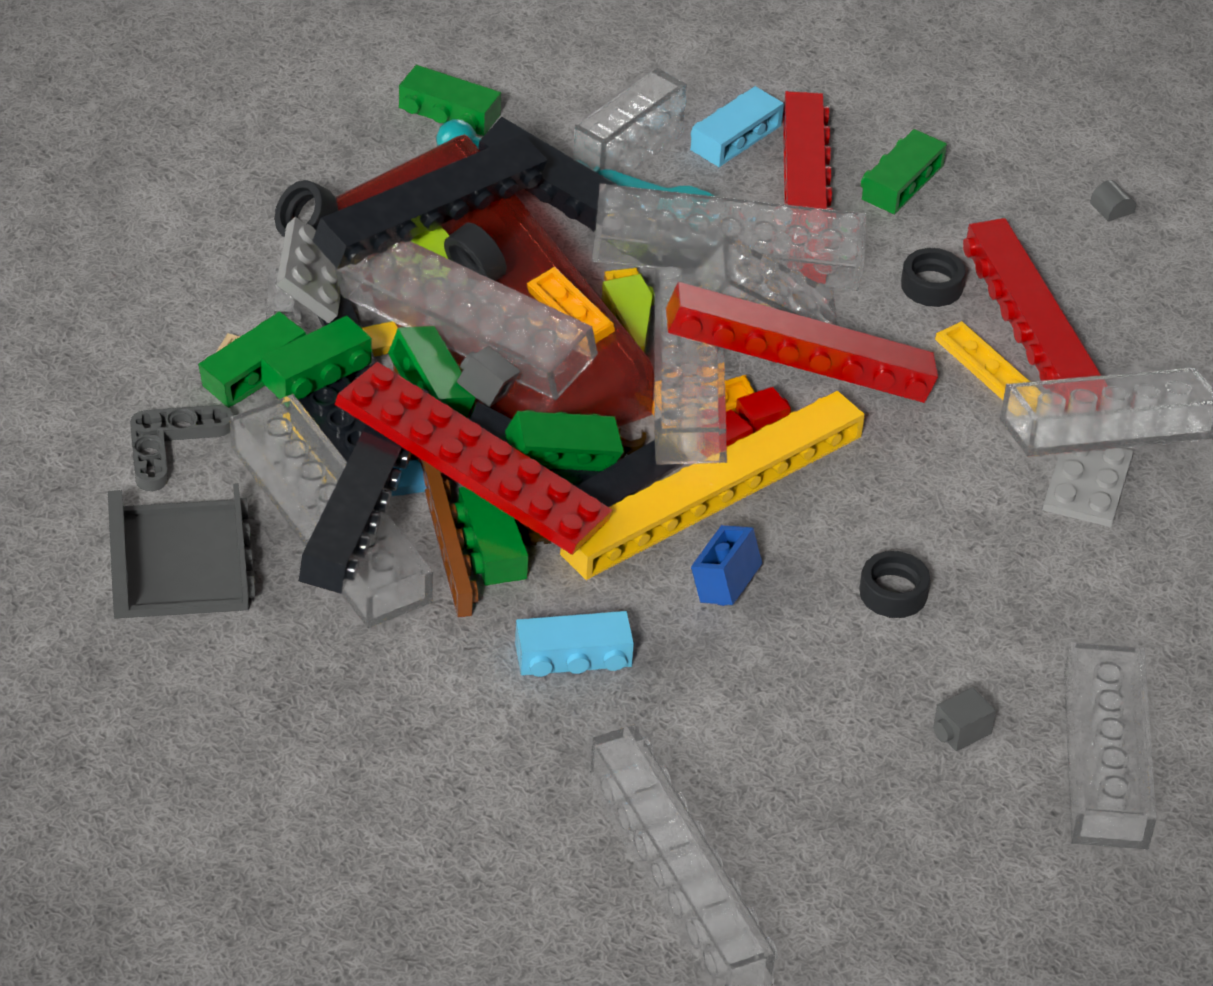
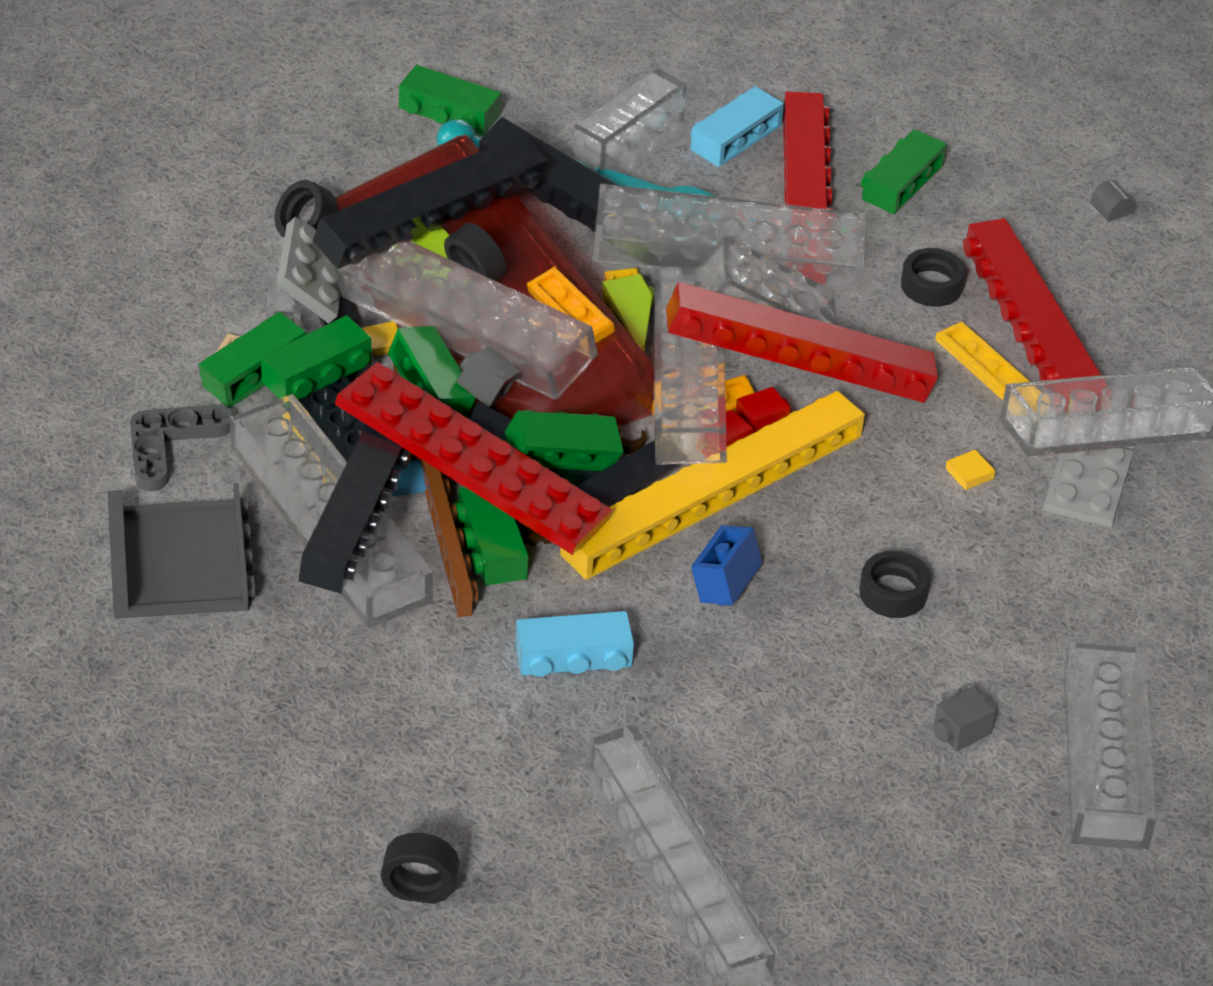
(425, 850): none -> black tyre
(970, 469): none -> yellow tile

